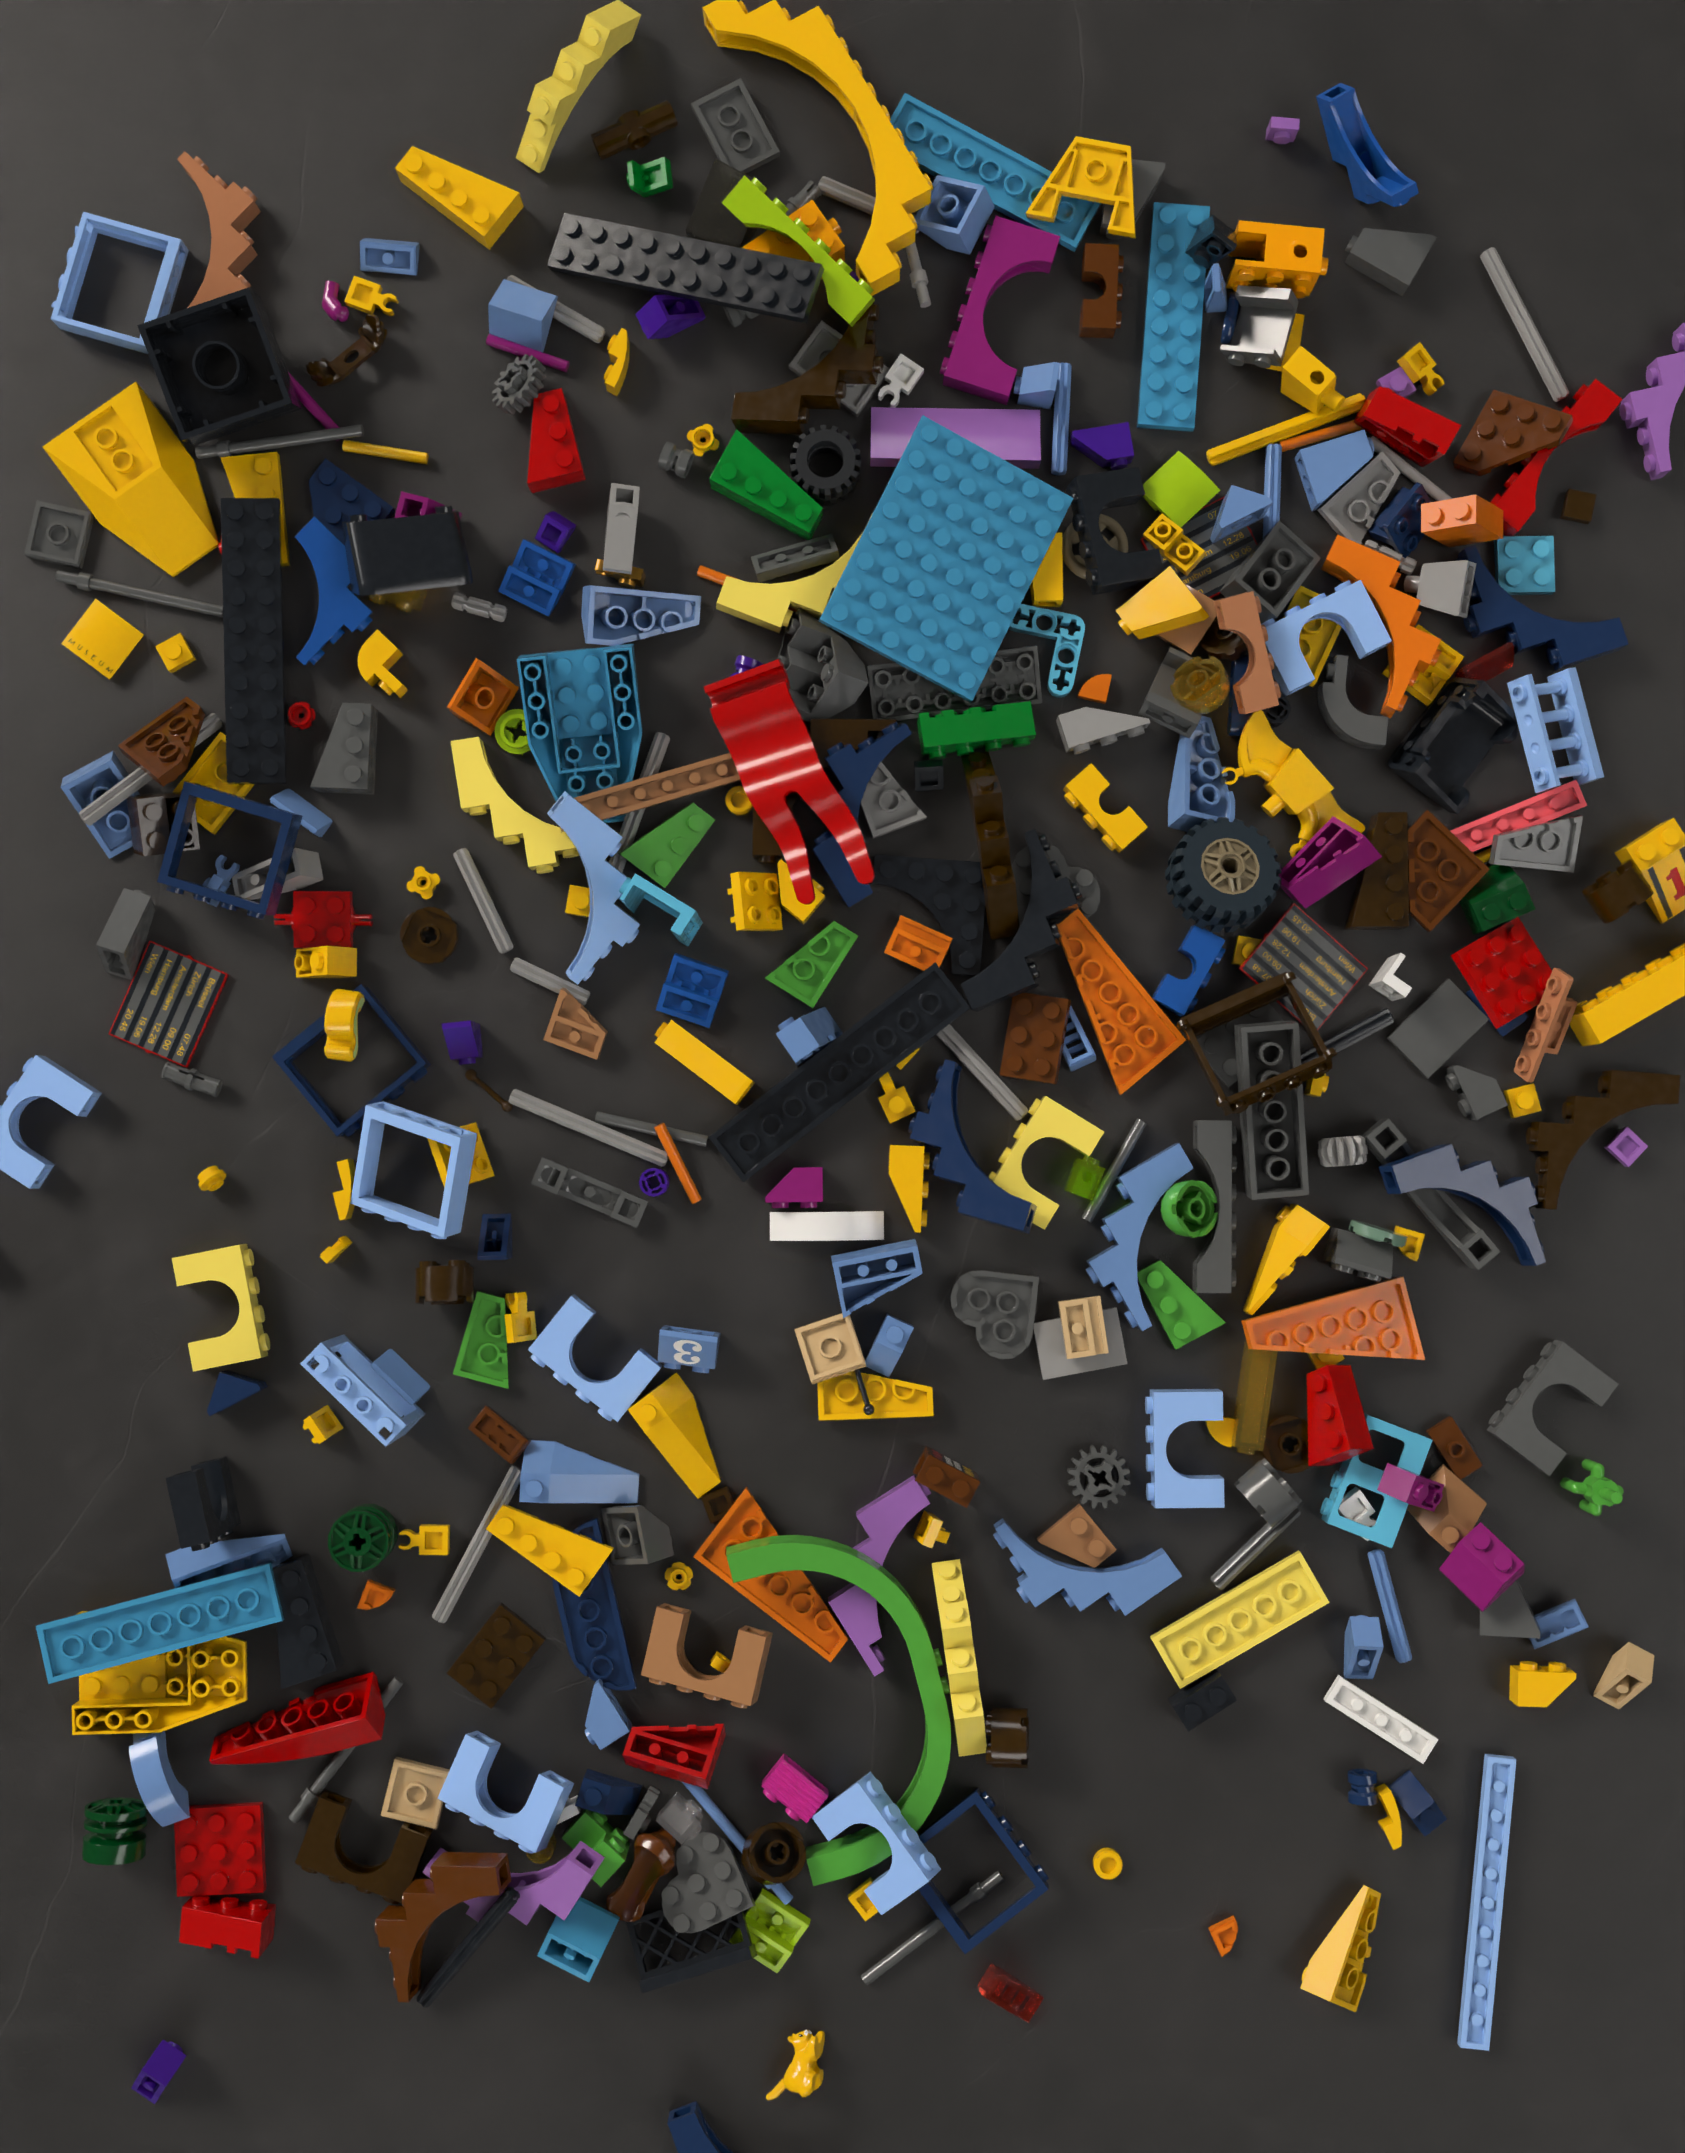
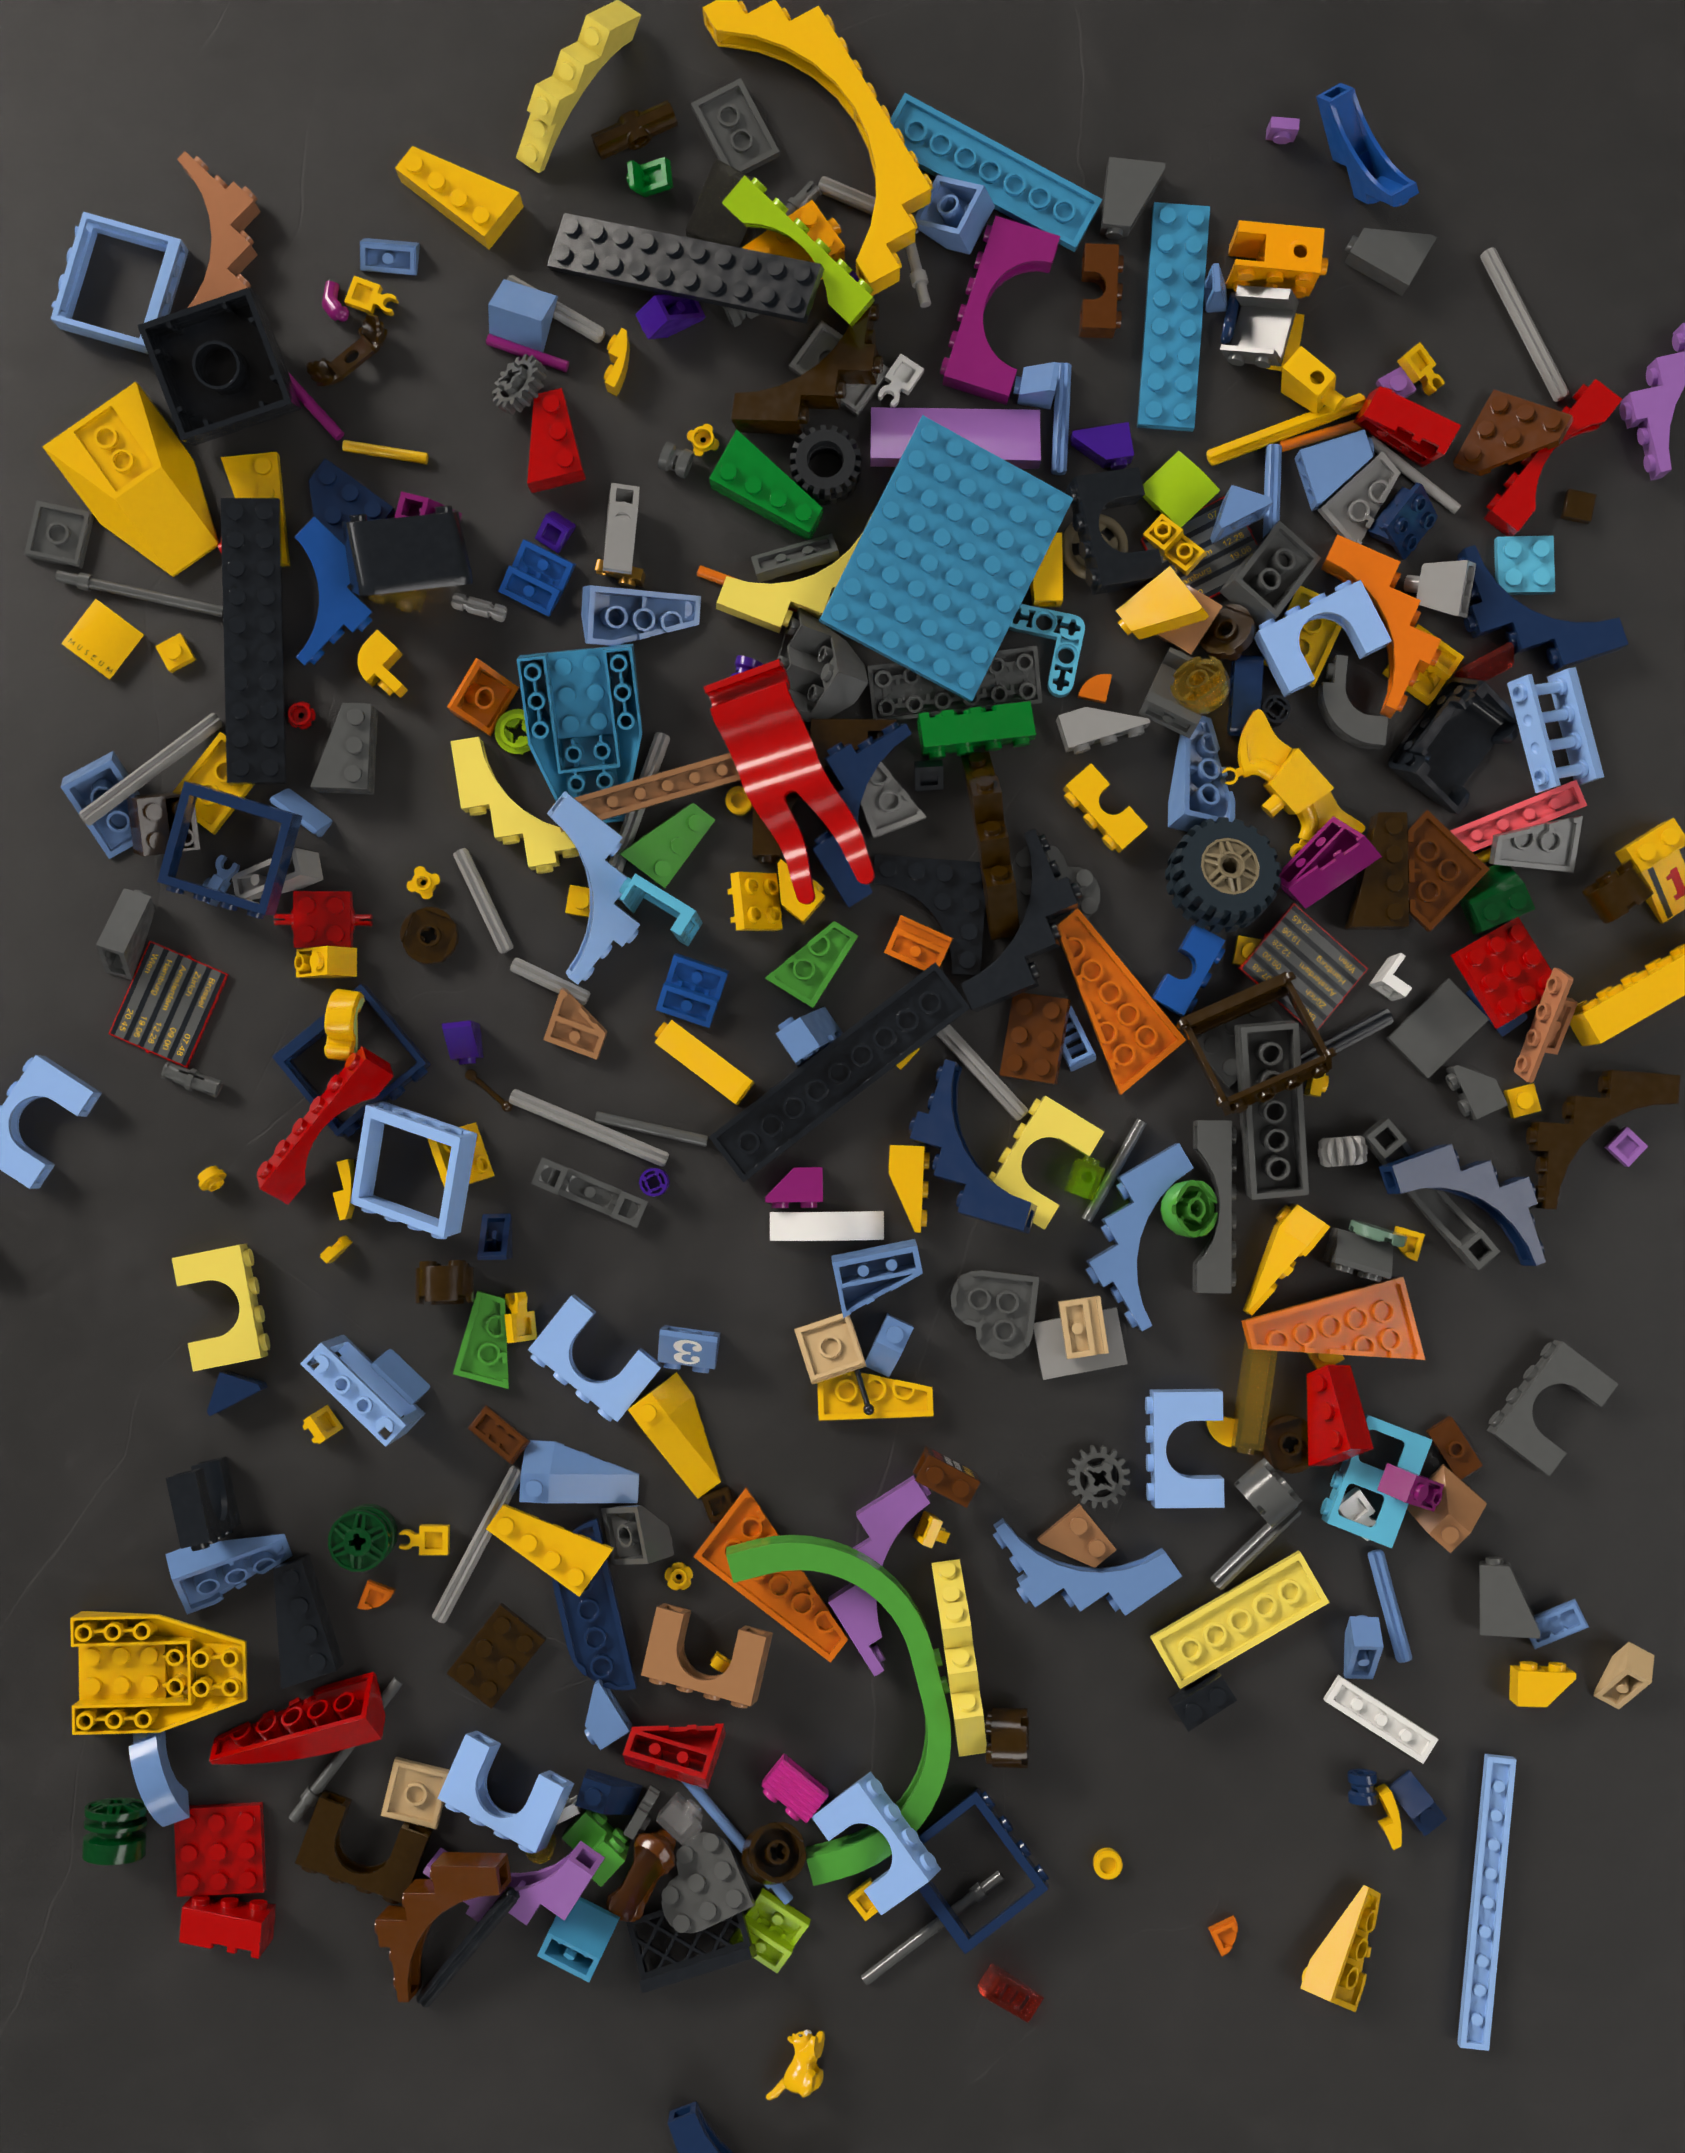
(159, 1623): dark azure plate -> none
(159, 2070): dark purple slope -> none
(167, 742): reddish brown plate -> none
(226, 448): dark grey bar -> none
(359, 1081): none -> red arch
(677, 1163): orange bar -> none
(895, 1101): yellow plate -> none
(1093, 173): yellow wing -> none
(1176, 1305): bright green wing -> none
(1211, 242): black slope -> none
(1256, 688): nougat arch -> none
(1406, 564): light grey axle -> none
(1462, 521): orange brick -> none
(1482, 1567): magenta slope -> none
(1595, 1489): bright green plant -> none

